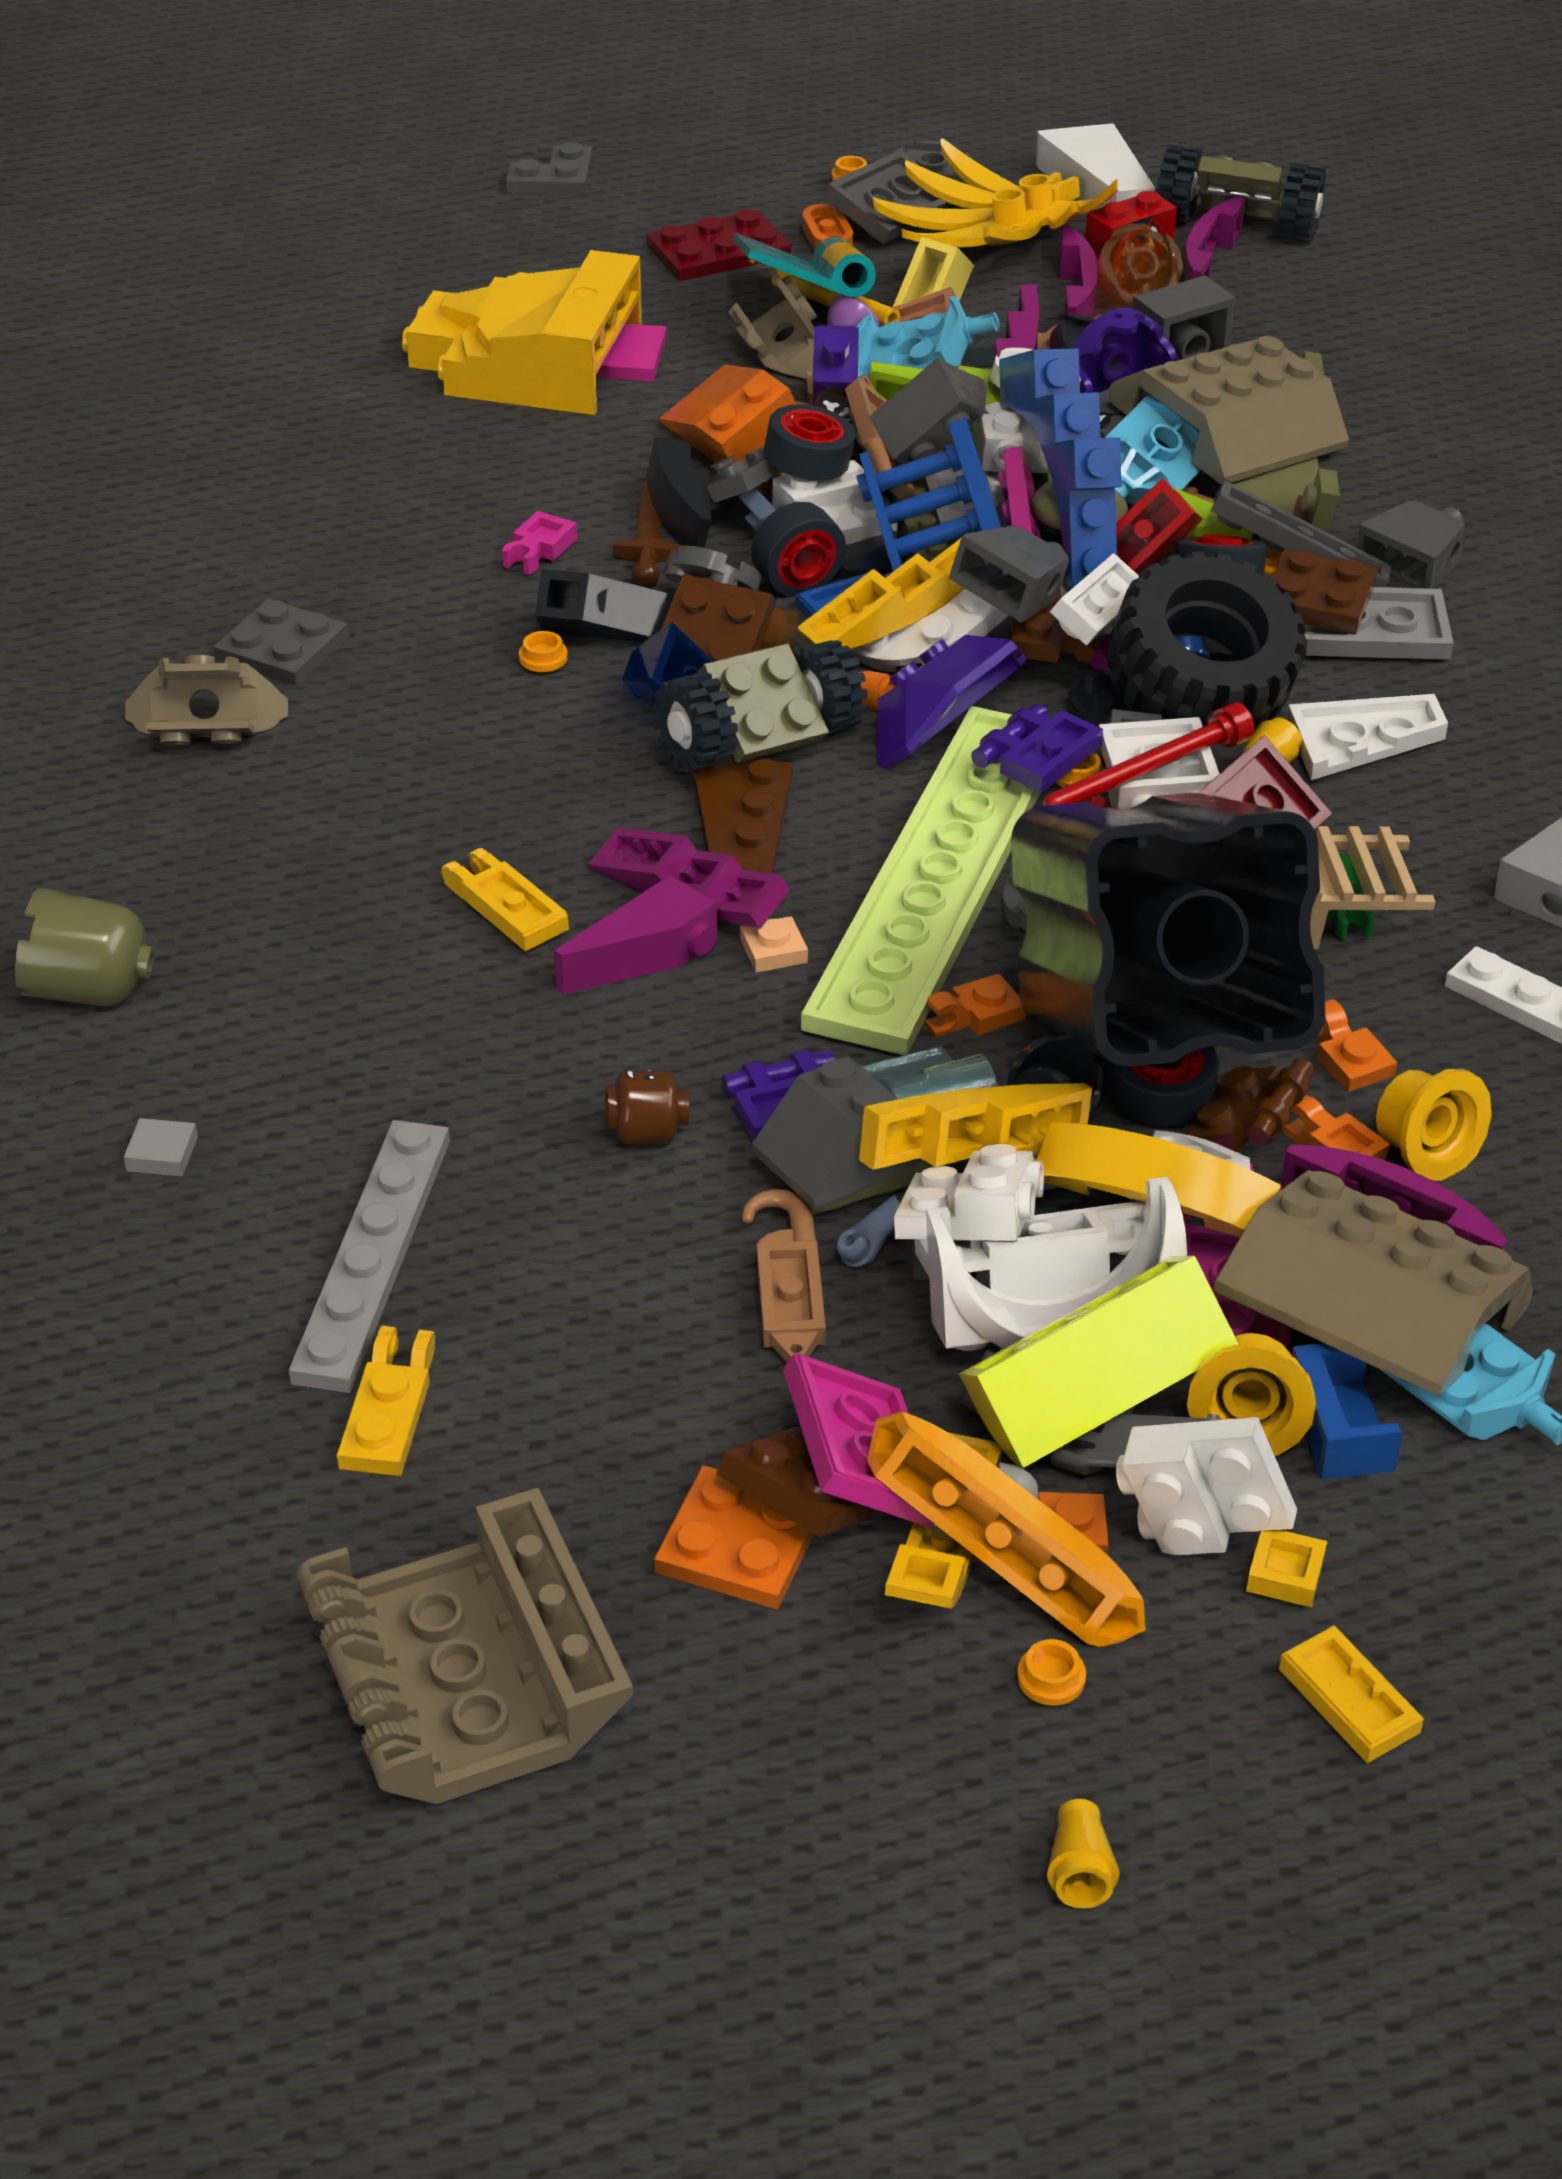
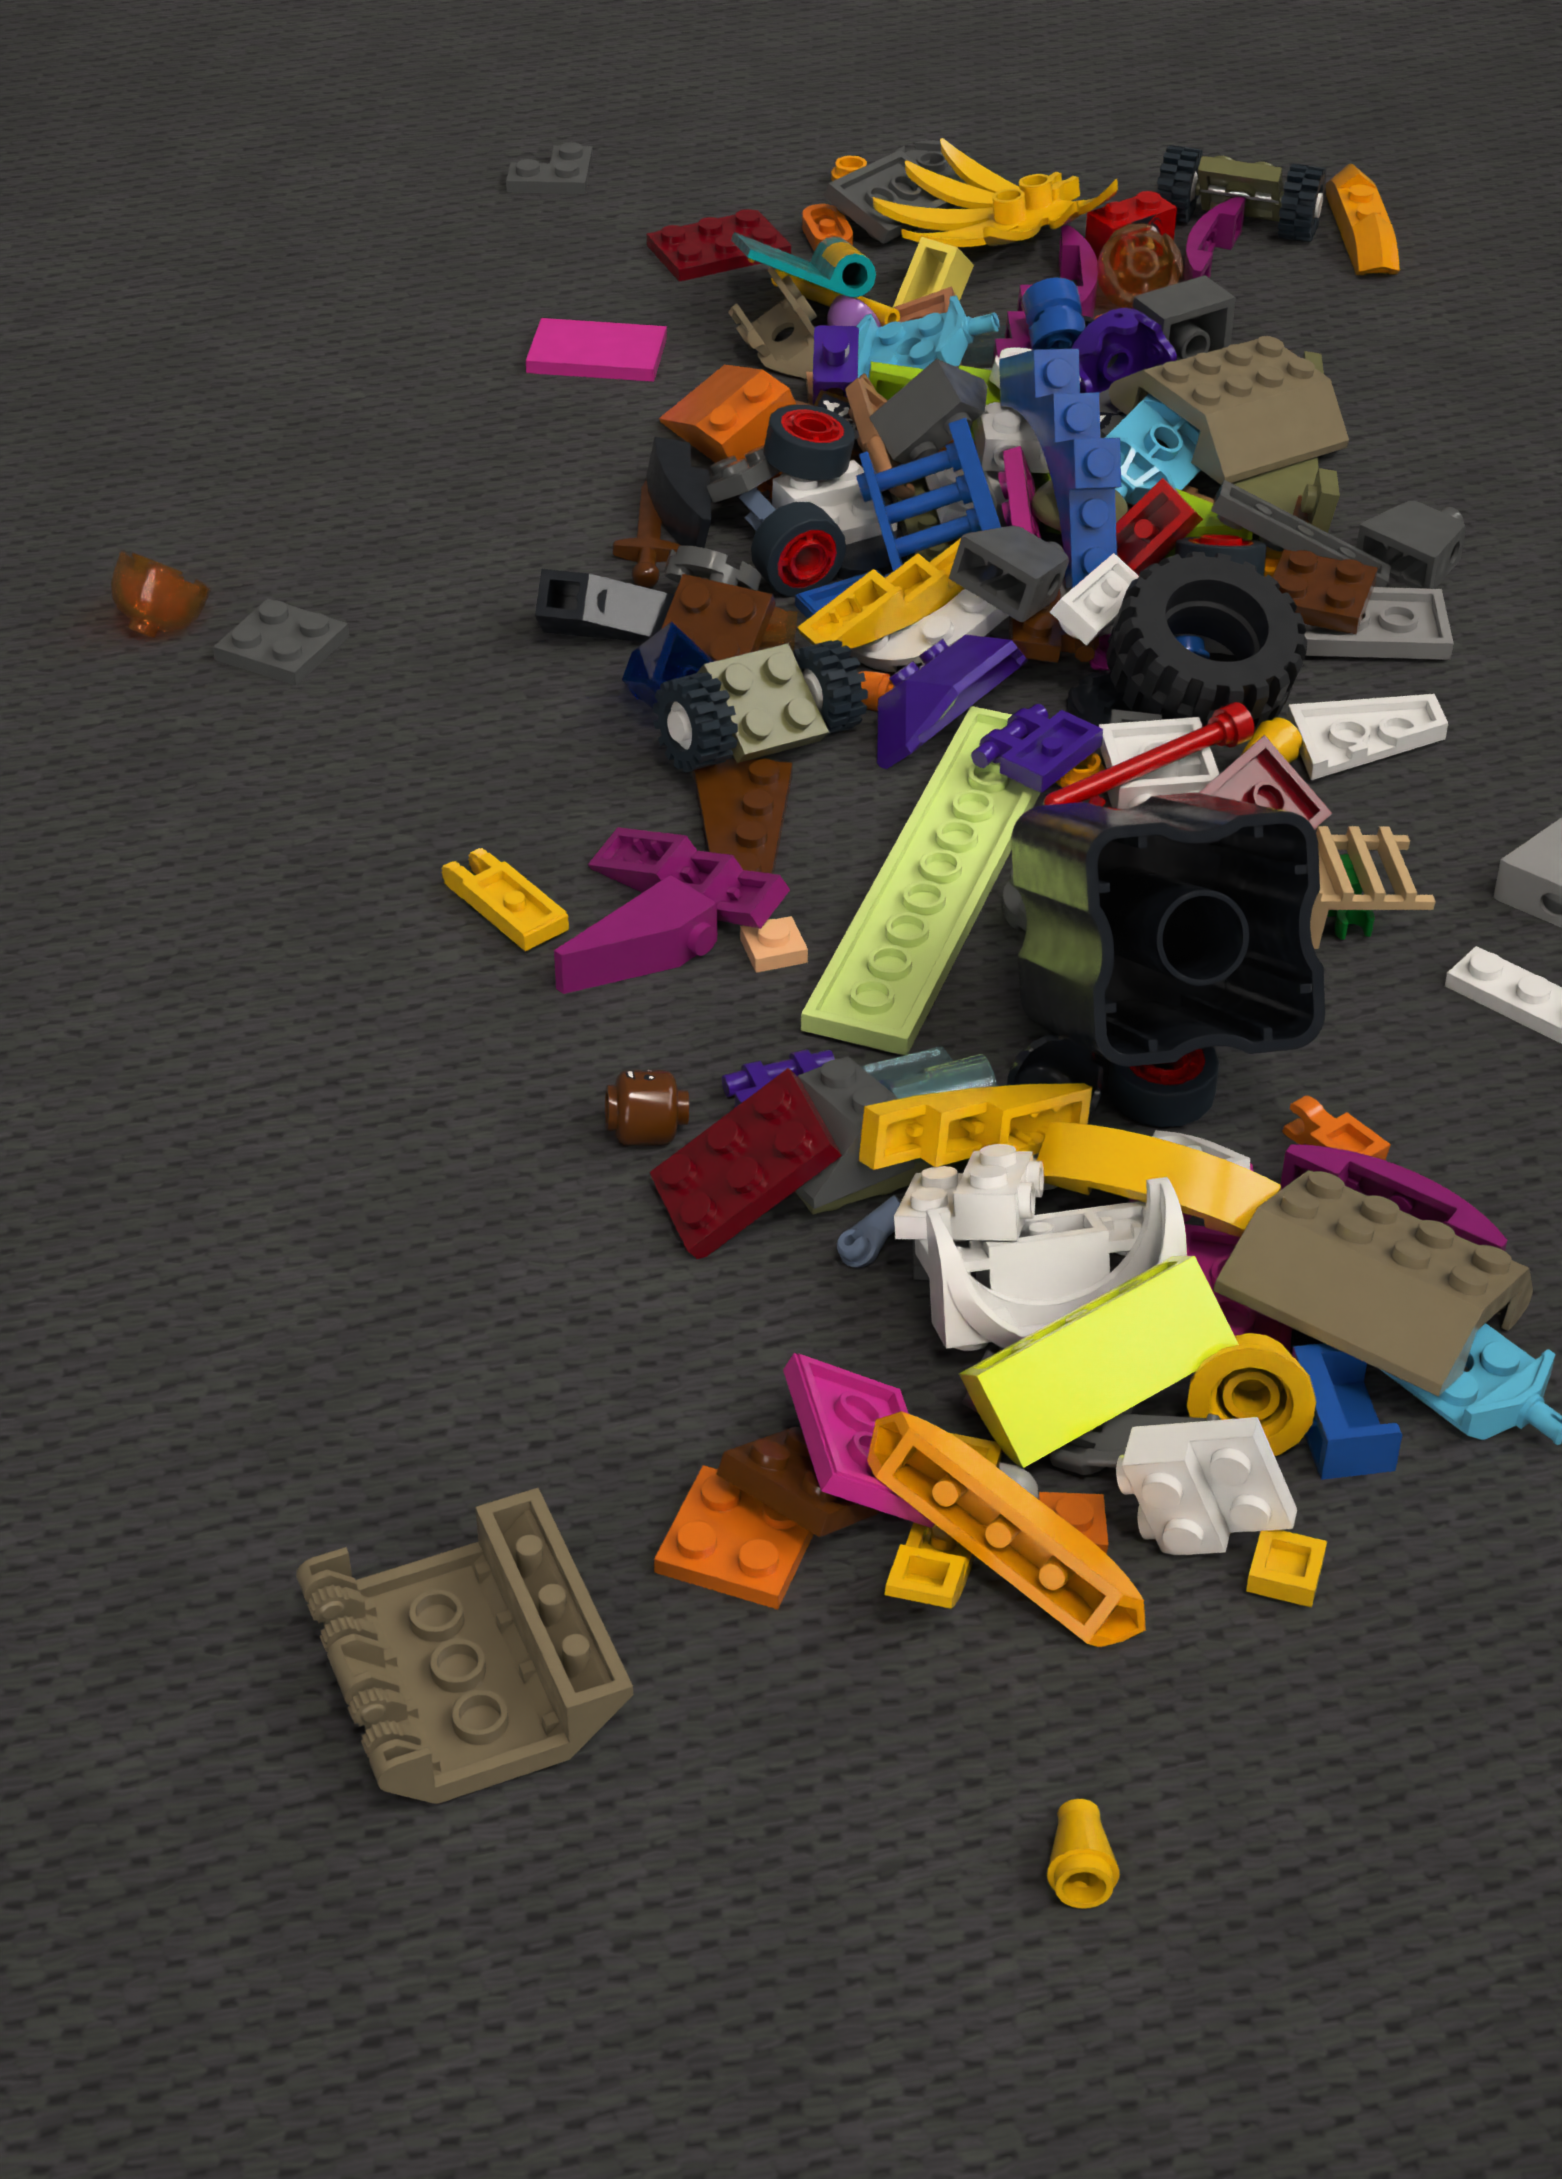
(82, 950): olive cylinder -> none
(155, 595): none -> clear orange cylinder
(160, 1147): light grey tile -> none
(245, 701): dark tan piece -> none
(369, 1257): light grey plate -> none
(387, 1406): yellow hinge -> none
(529, 334): yellow panel -> none
(539, 538): dark pink plate -> none
(543, 652): light orange plate -> none
(744, 1164): none -> dark red plate
(789, 1277): medium nougat plate -> none
(978, 1004): orange plate -> none
(1051, 1673): light orange plate -> none
(1053, 314): none -> blue wheel
(1095, 156): white slope -> none
(1252, 1104): reddish brown plate -> none
(1350, 1056): orange plate -> none
(1351, 1694): yellow plate -> none
(1363, 222): none -> light orange brick
(1435, 1120): yellow piece -> none

